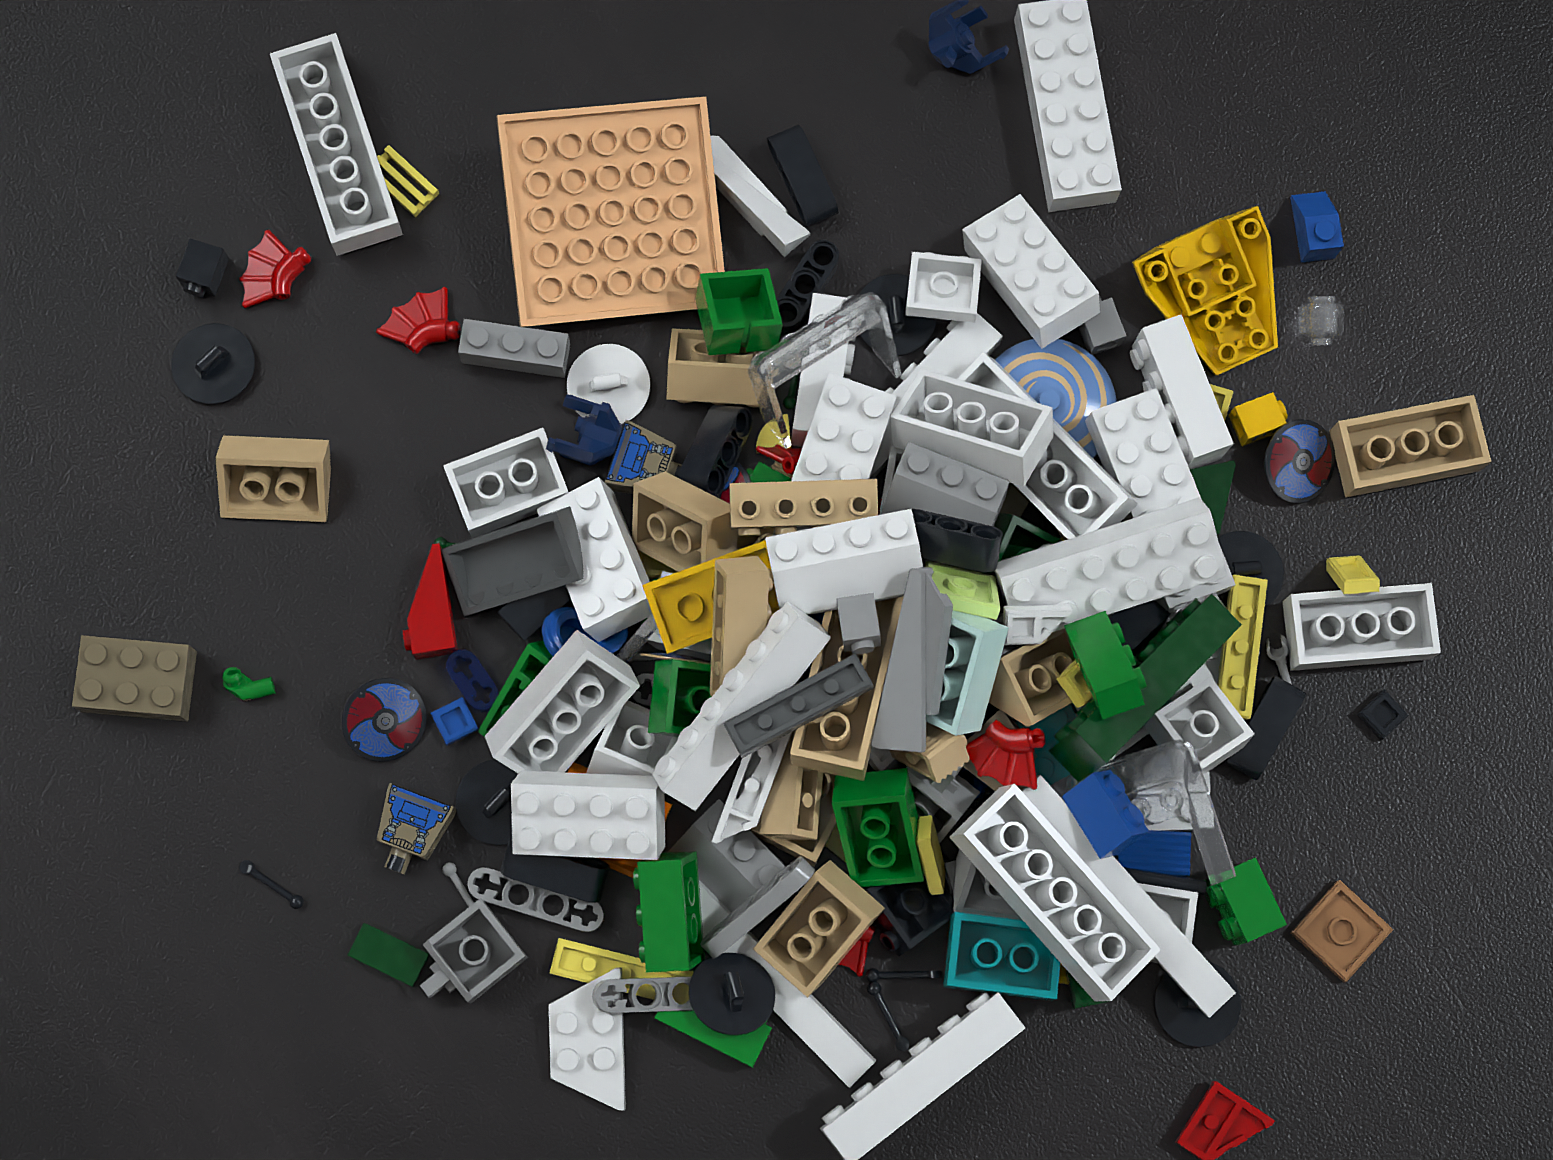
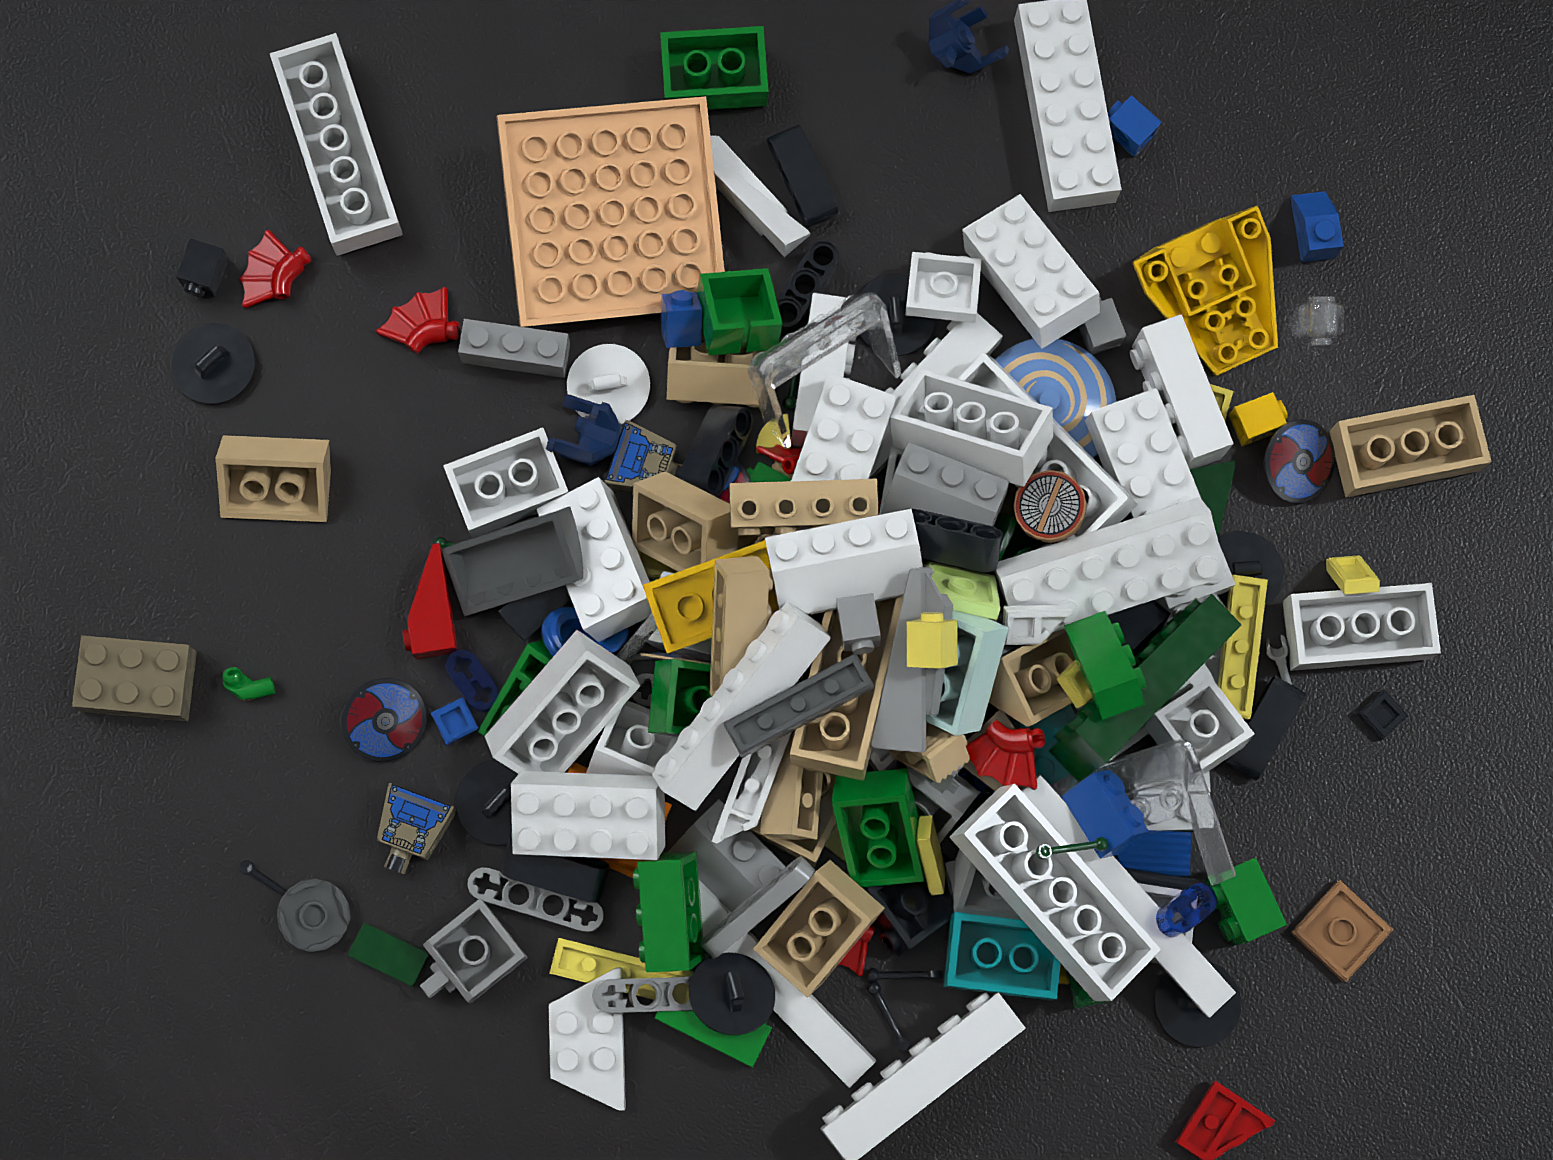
(313, 915): none -> dark grey tile
(423, 182): light yellow tile -> none
(449, 869): light grey hinge -> none
(681, 319): none -> blue brick
(717, 64): none -> green brick
(932, 641): none -> light yellow brick
(1045, 851): none -> dark green hinge
(1050, 506): none -> tile
(1132, 125): none -> blue brick
(1182, 904): none -> clear blue beam

